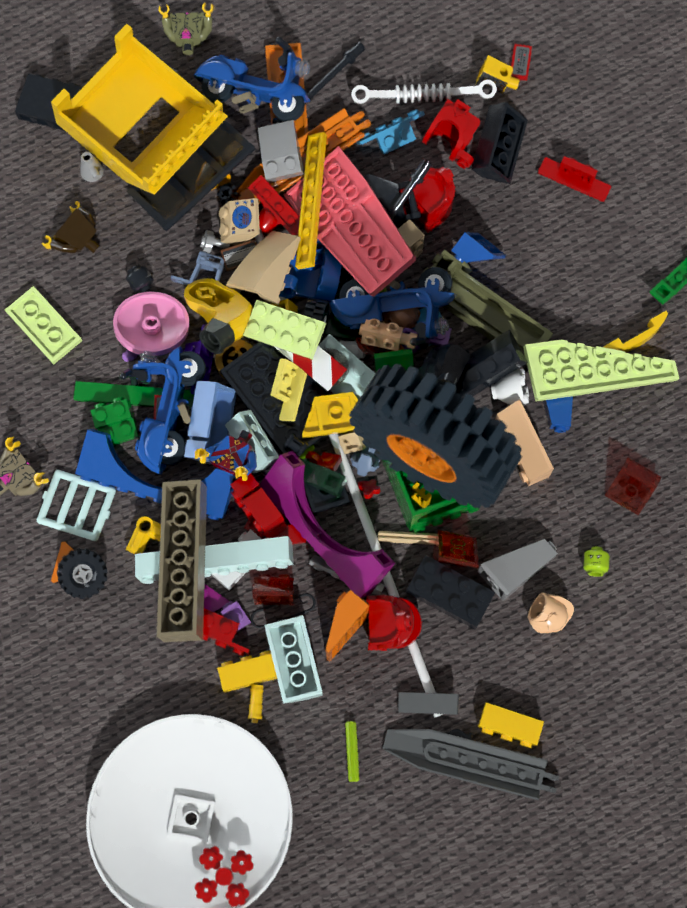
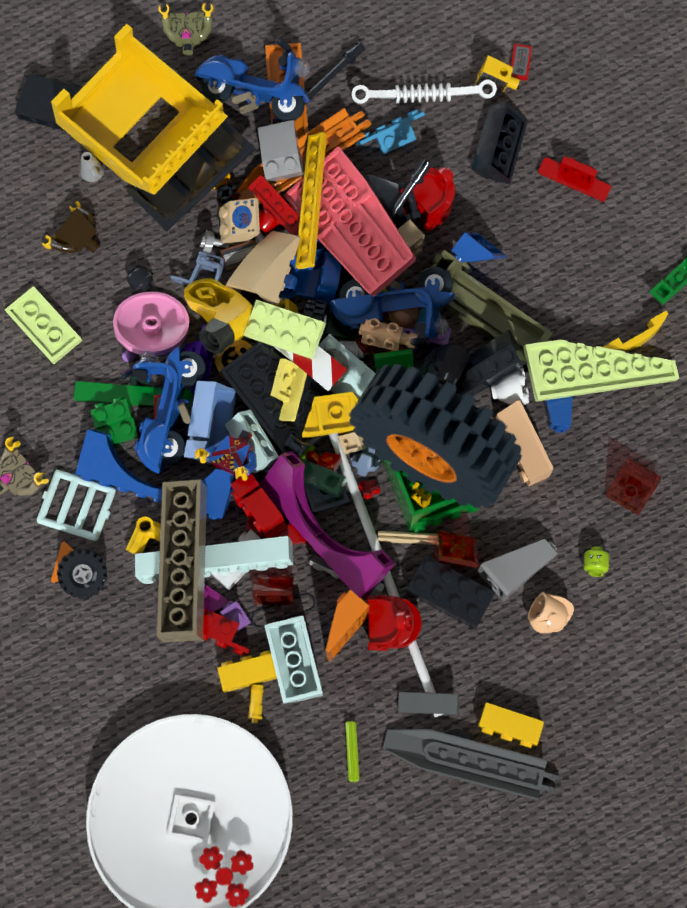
(457, 127): red animal -> none

